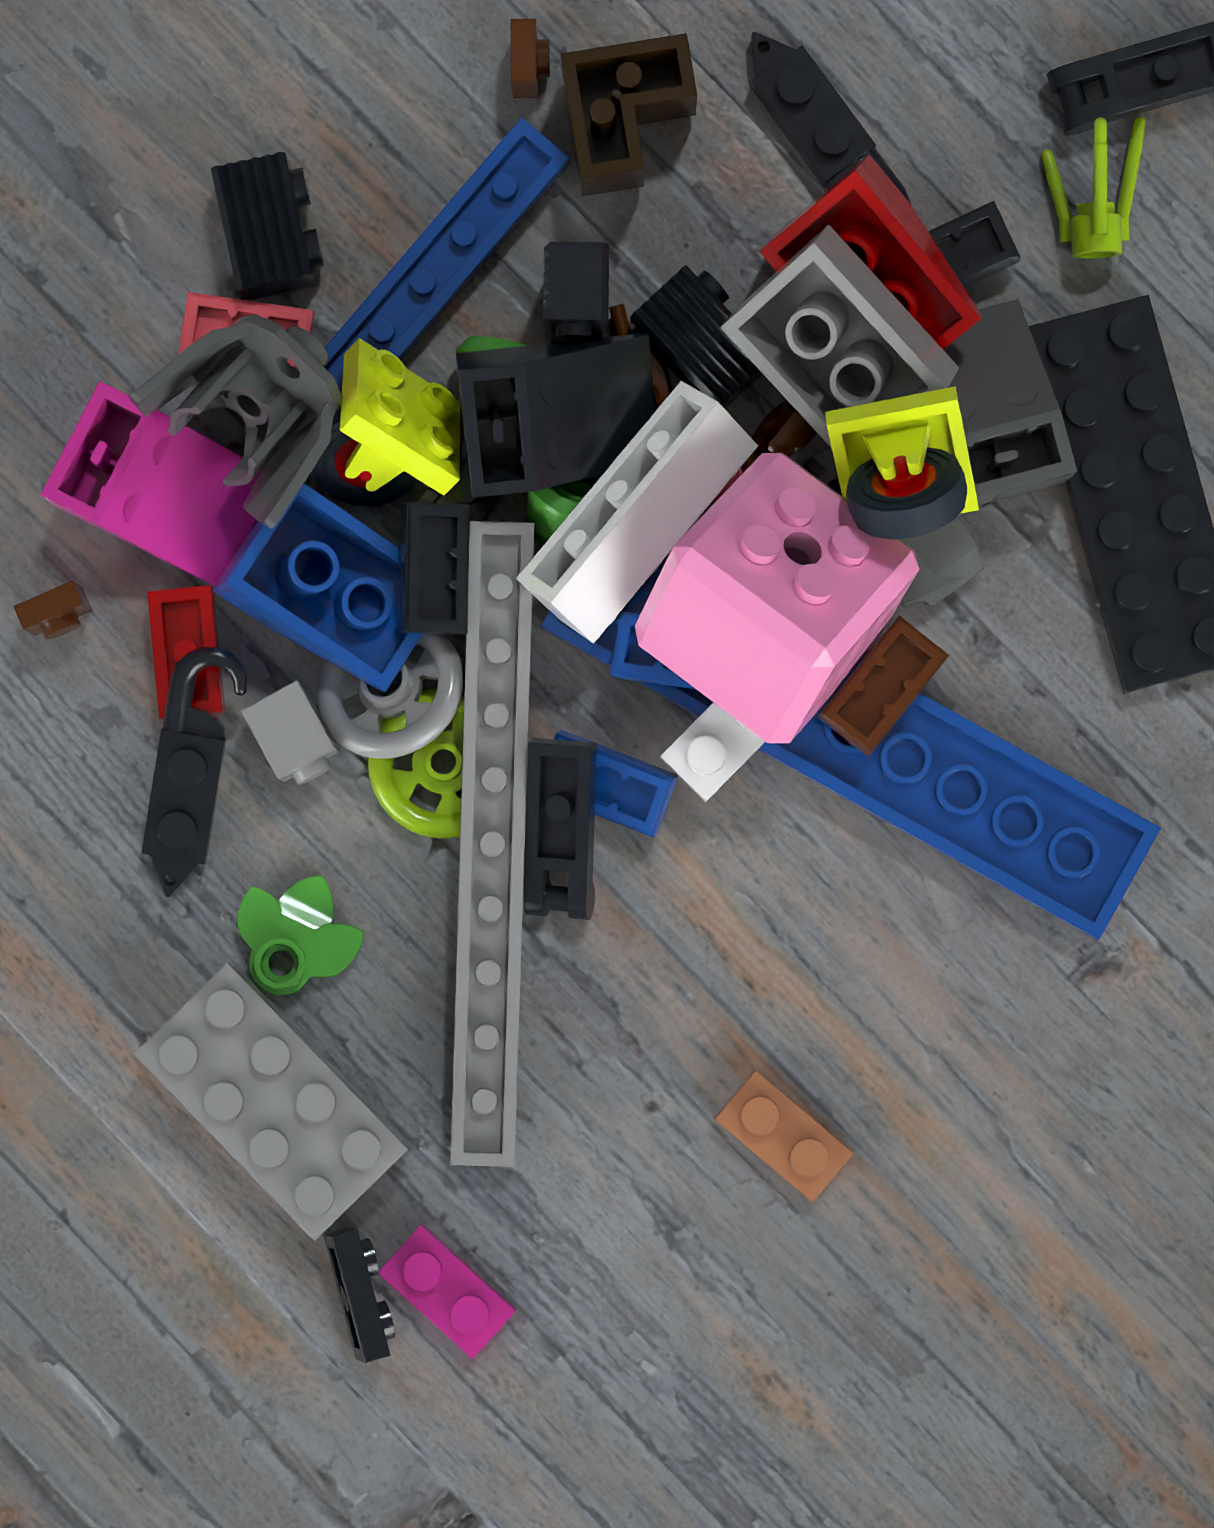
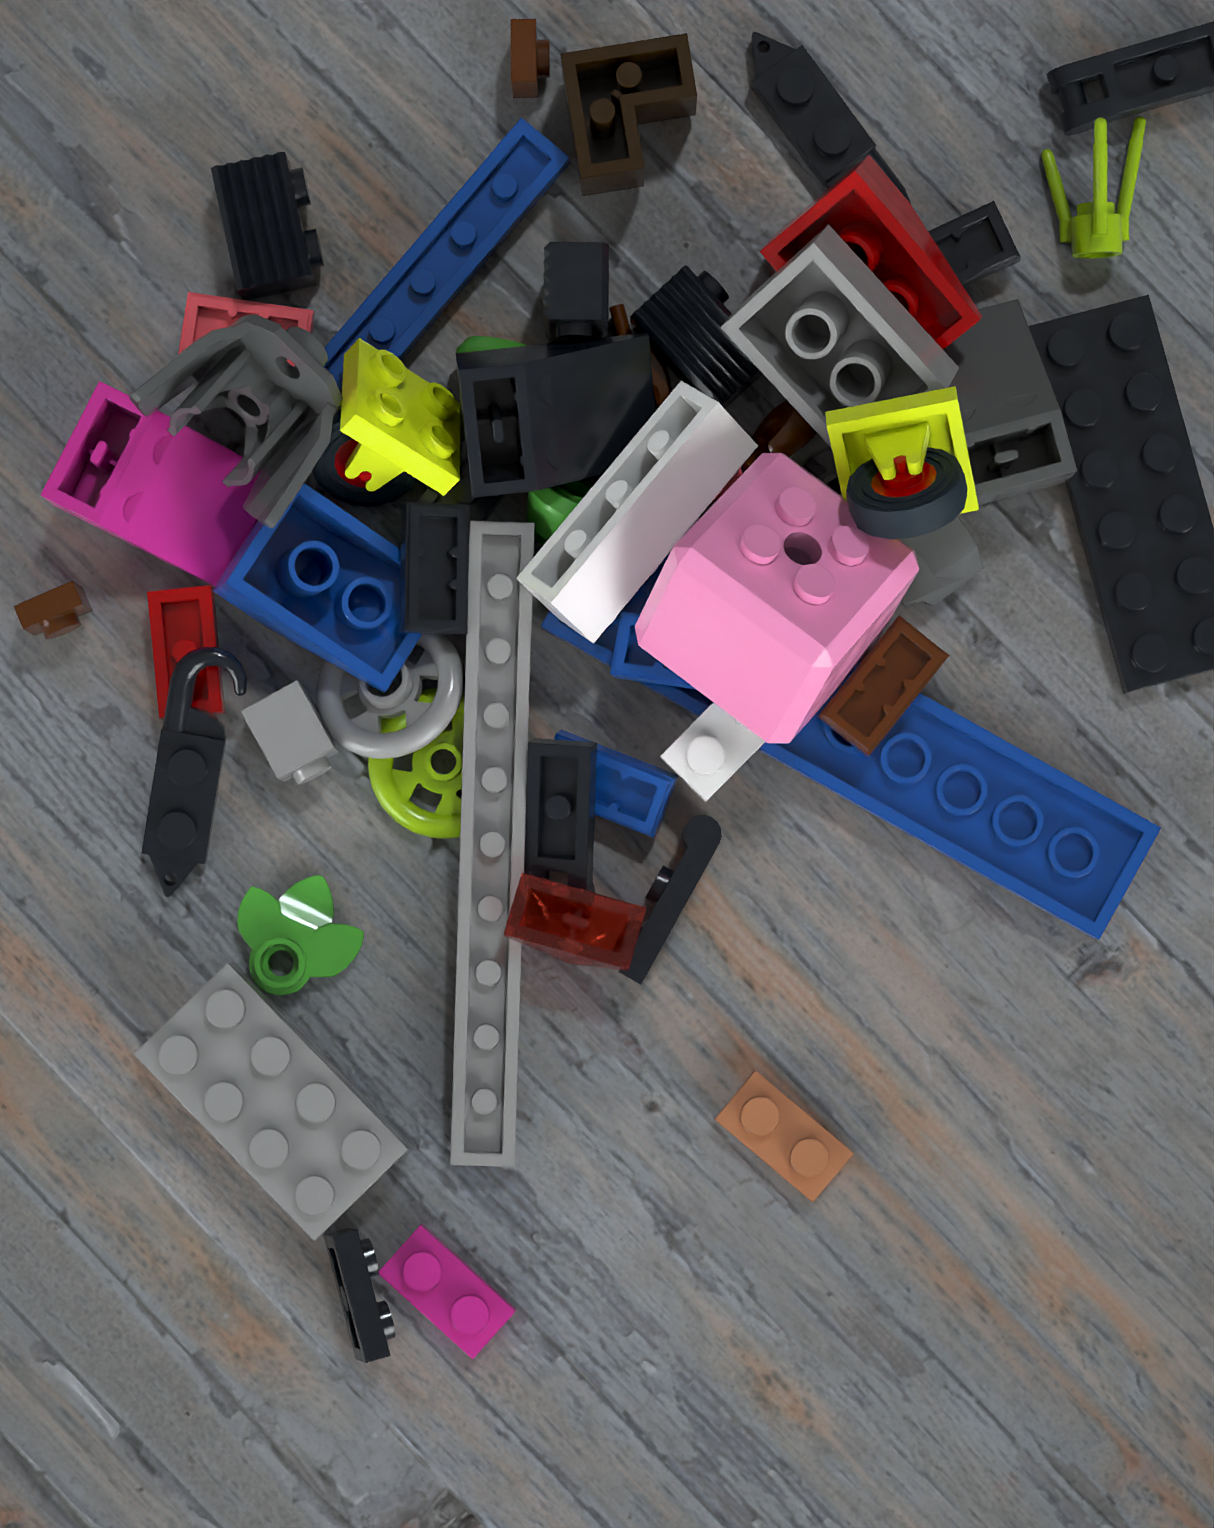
(574, 924): none -> clear red slope
(672, 890): none -> black plate

